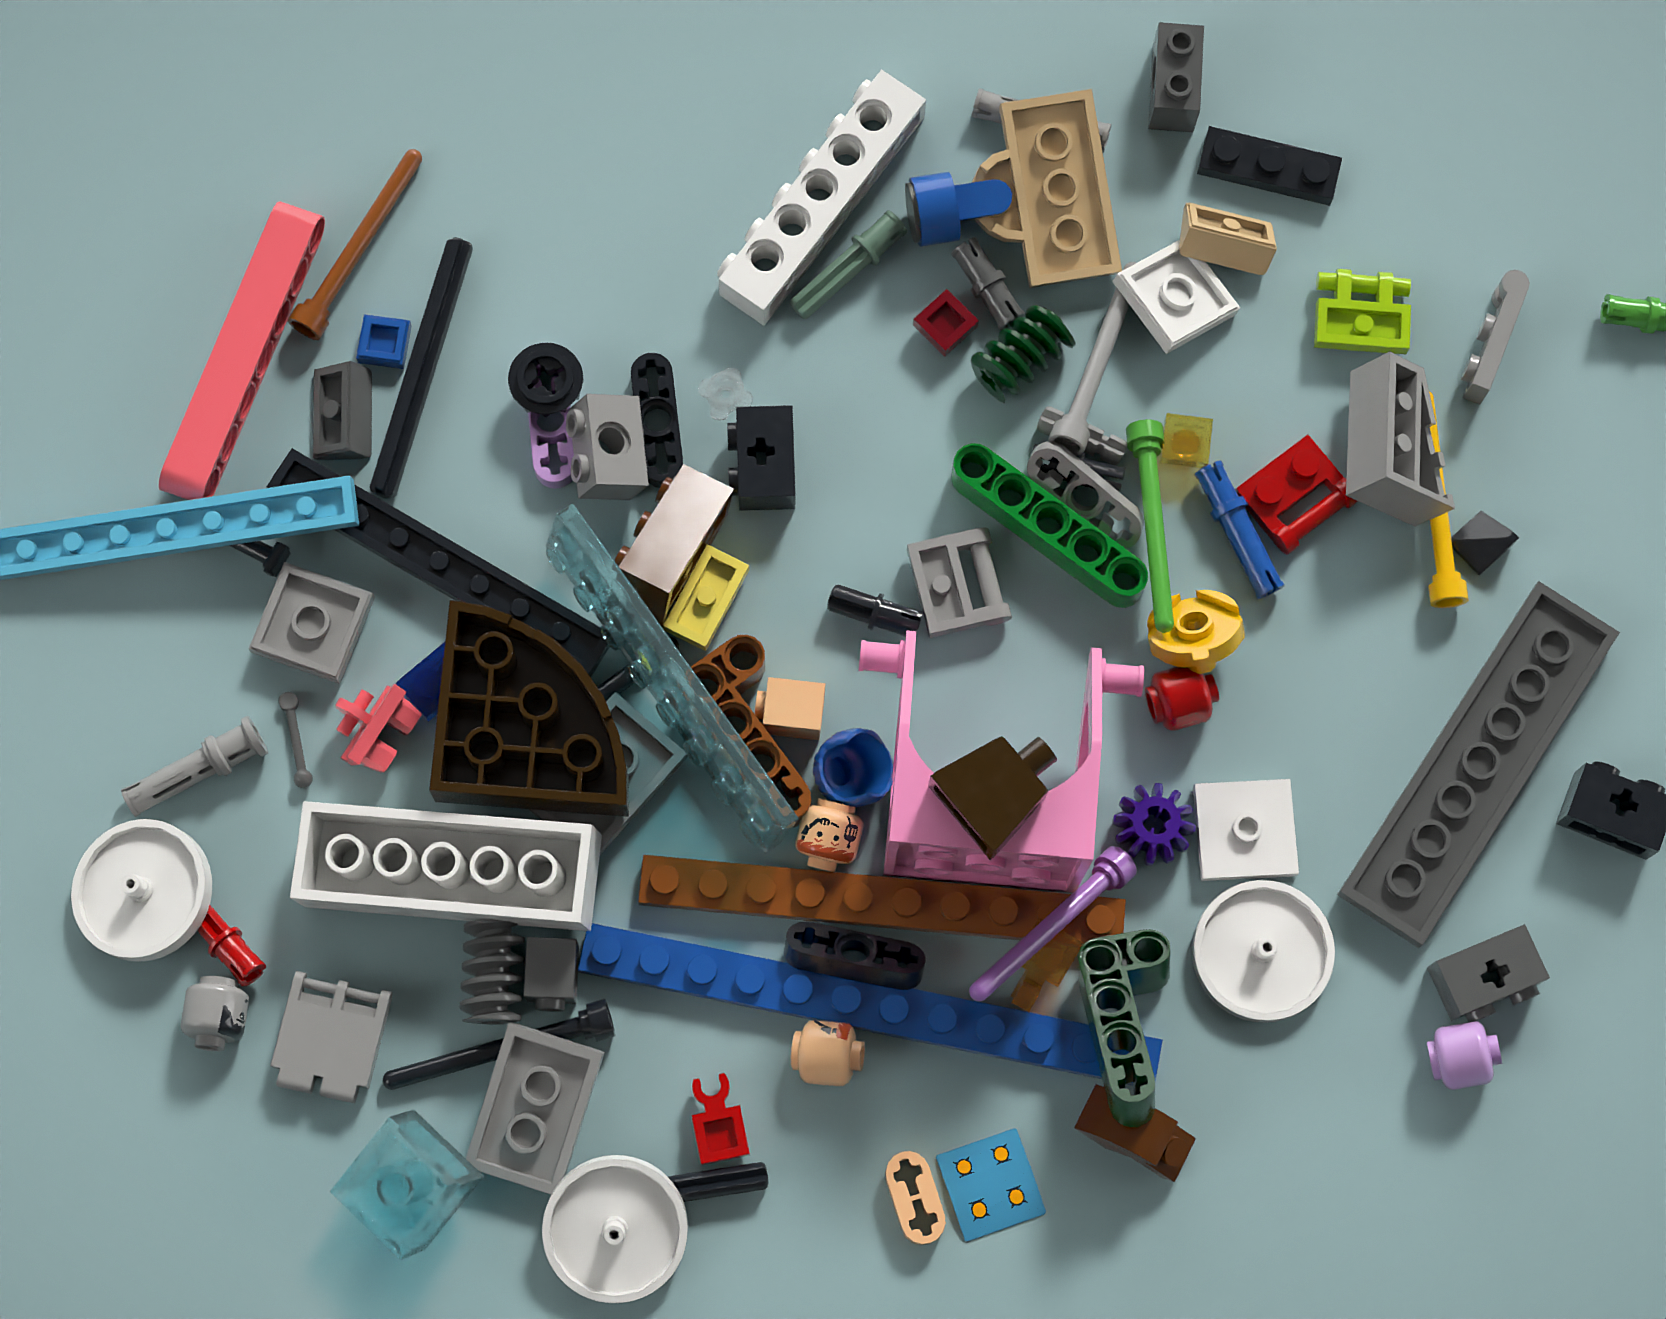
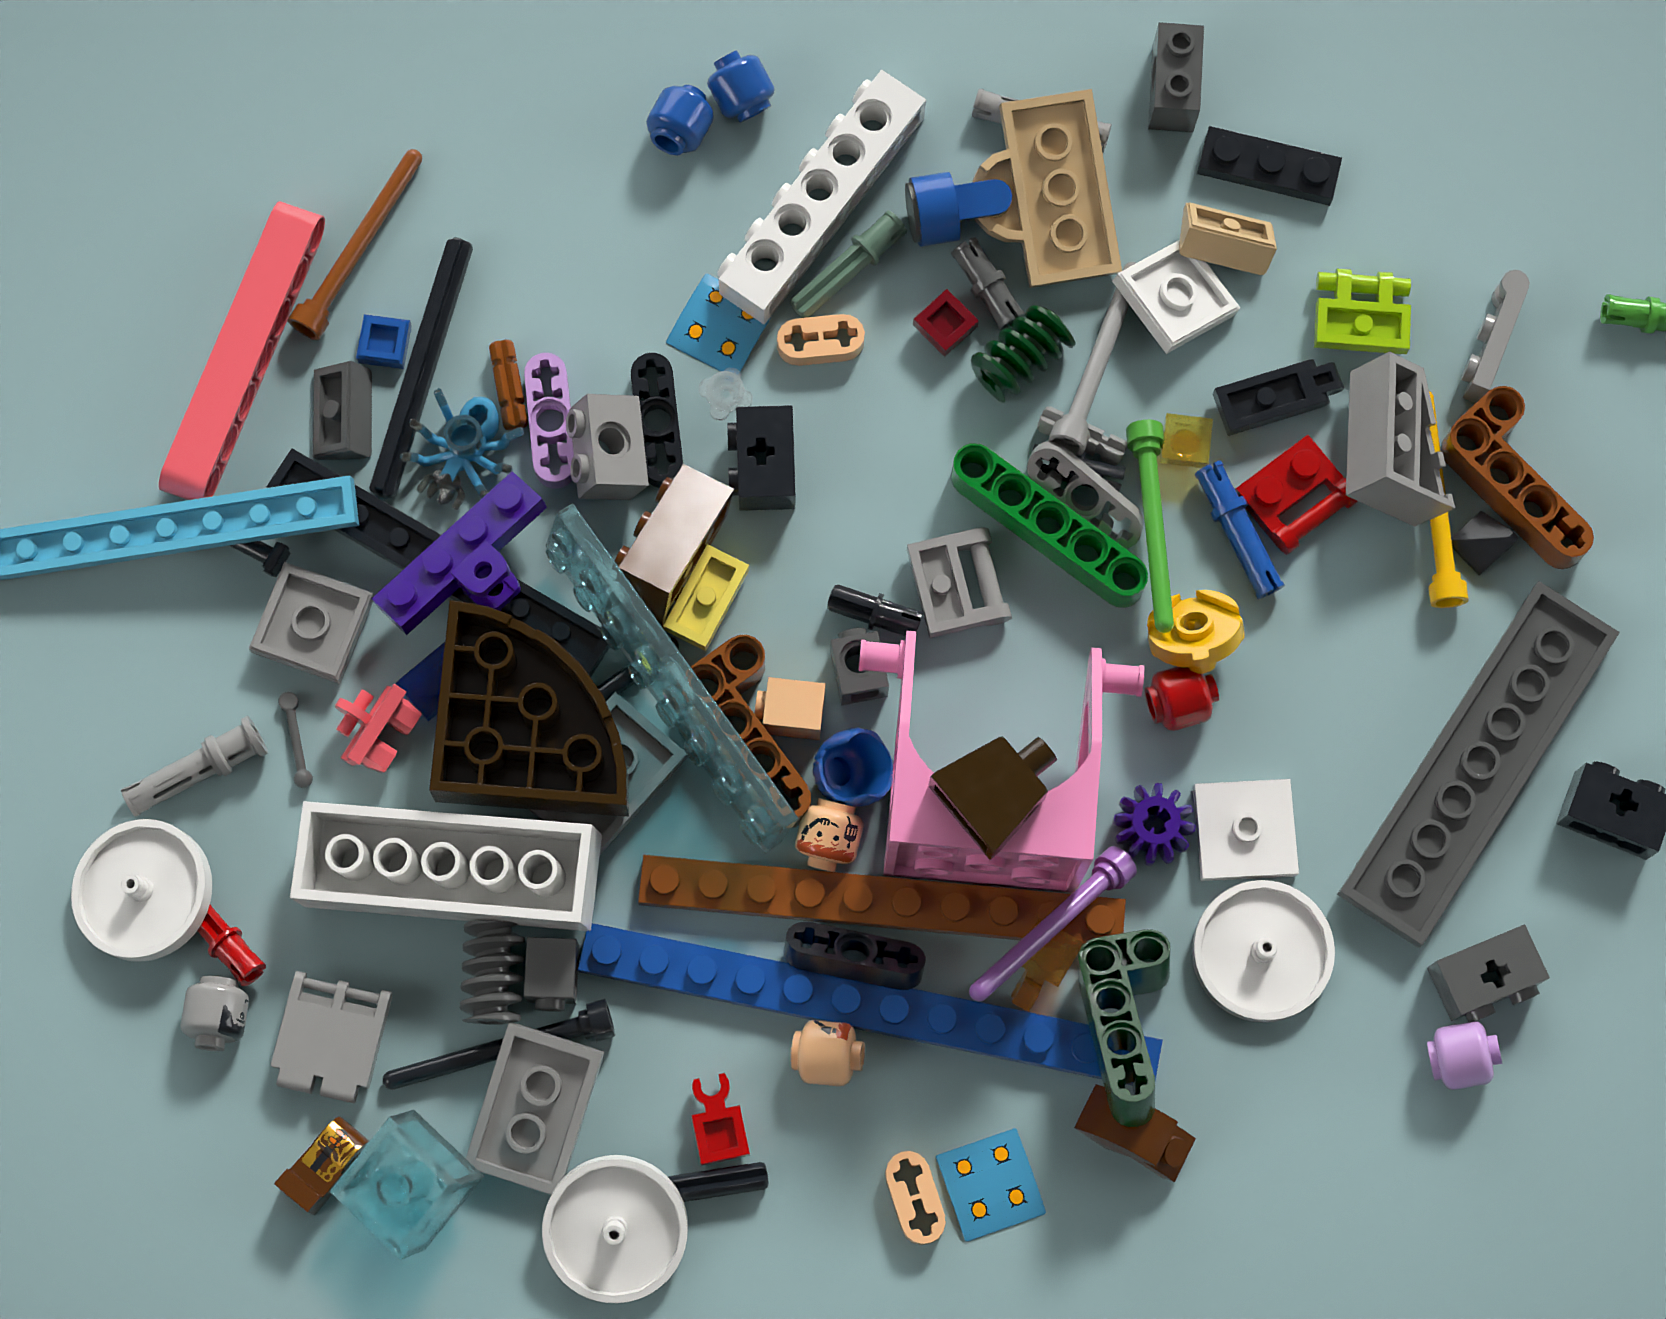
(322, 1165): none -> reddish brown leg
(464, 558): none -> dark purple plate
(467, 441): none -> animal
(508, 384): none -> dark orange axle
(551, 359): black gear -> none
(679, 119): none -> blue head
(715, 328): none -> dark azure sticker
(740, 86): none -> blue head
(819, 329): none -> light nougat beam
(856, 686): none -> dark grey brick
(1276, 395): none -> black hinge
(1524, 485): none -> dark orange beam

